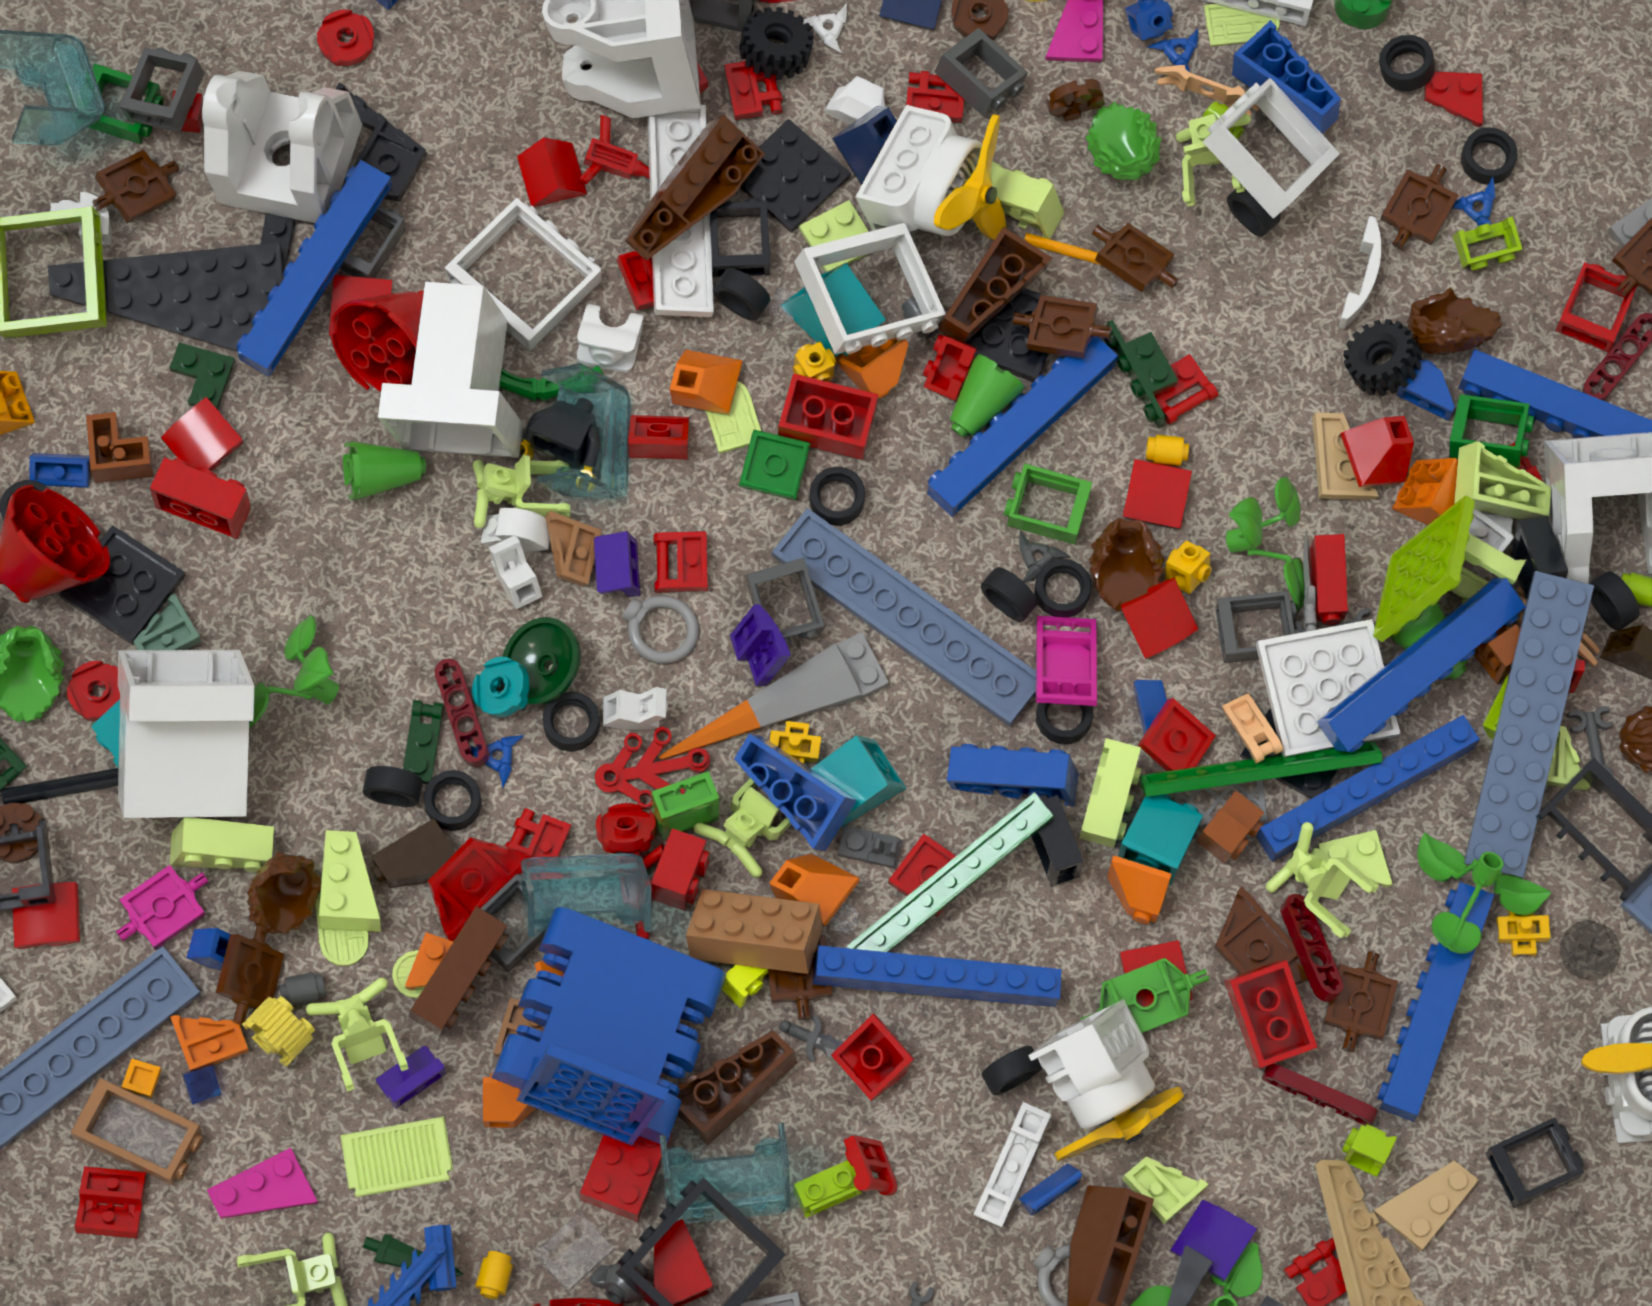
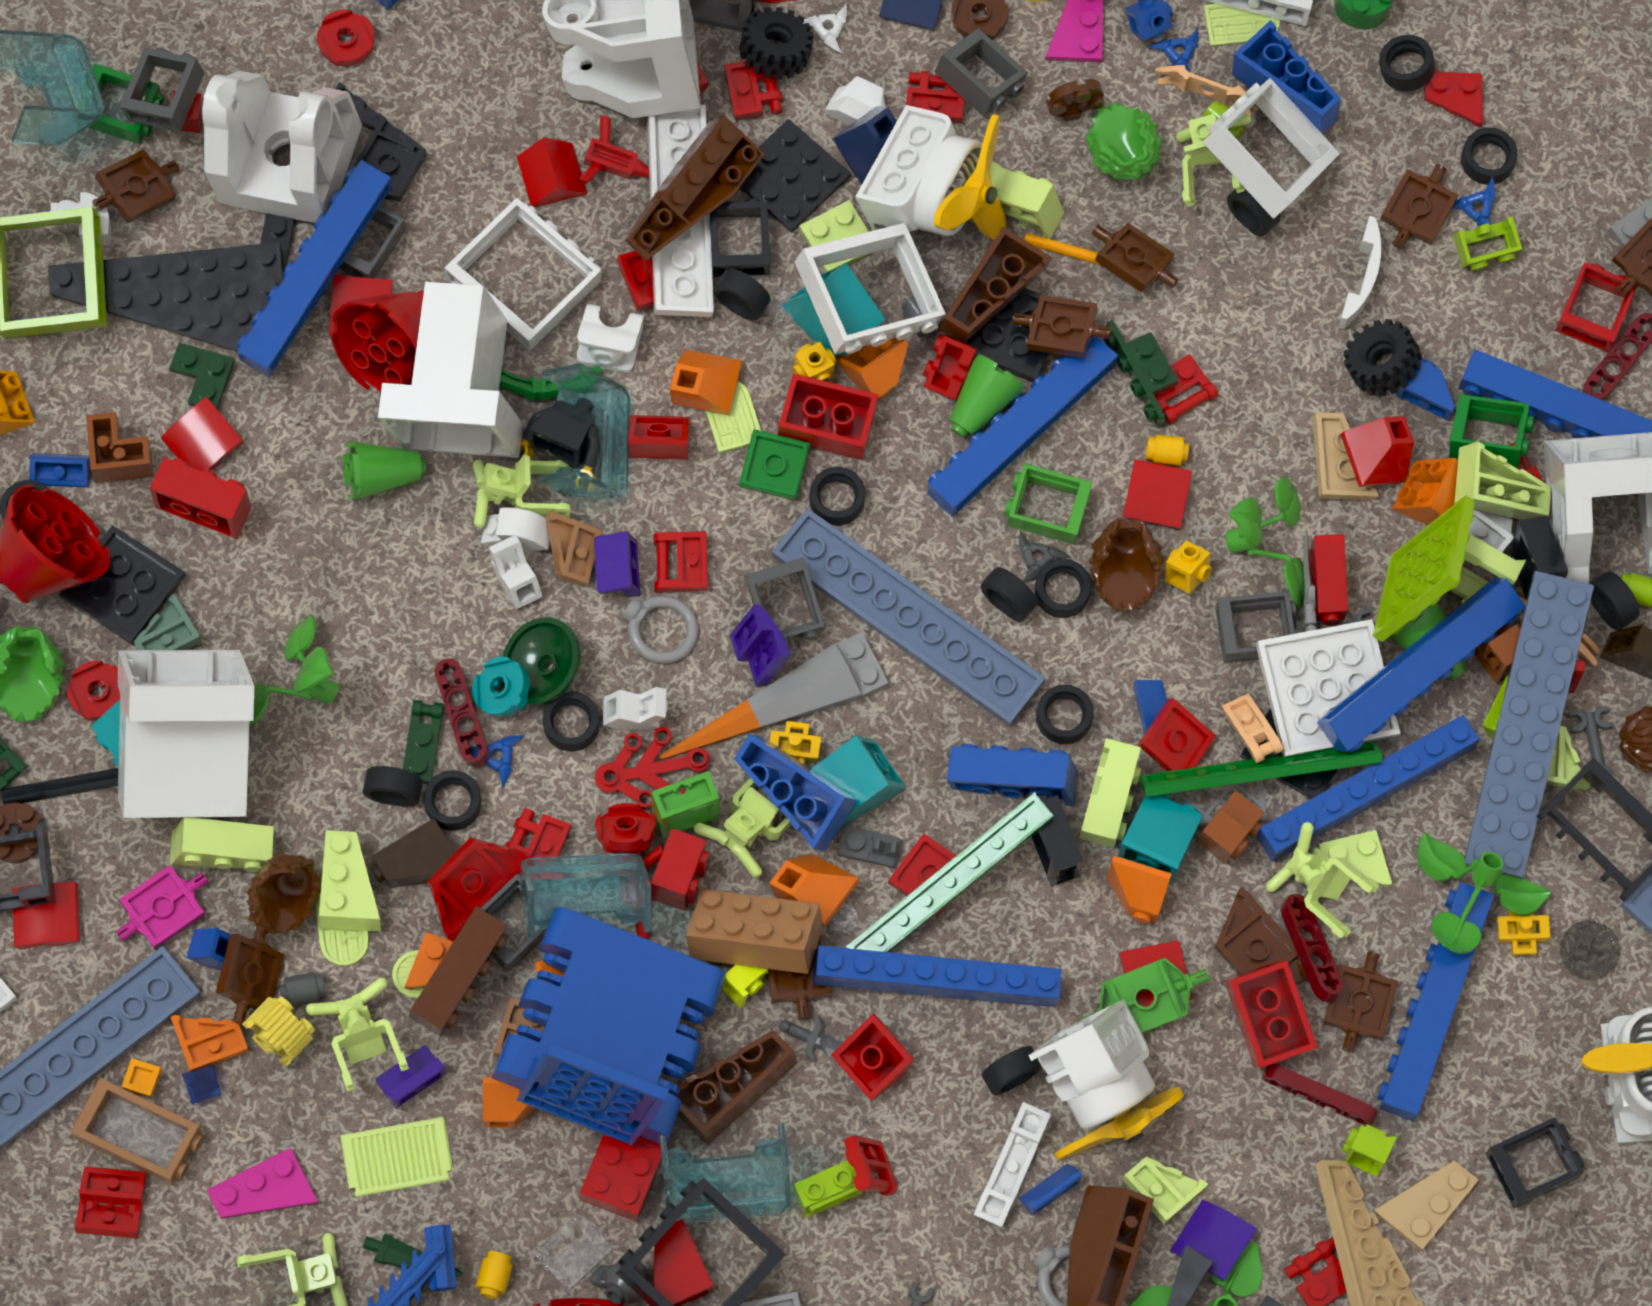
(1066, 662): dark pink slope -> none
(1159, 618): red slope -> none
(1451, 323): reddish brown hair -> none

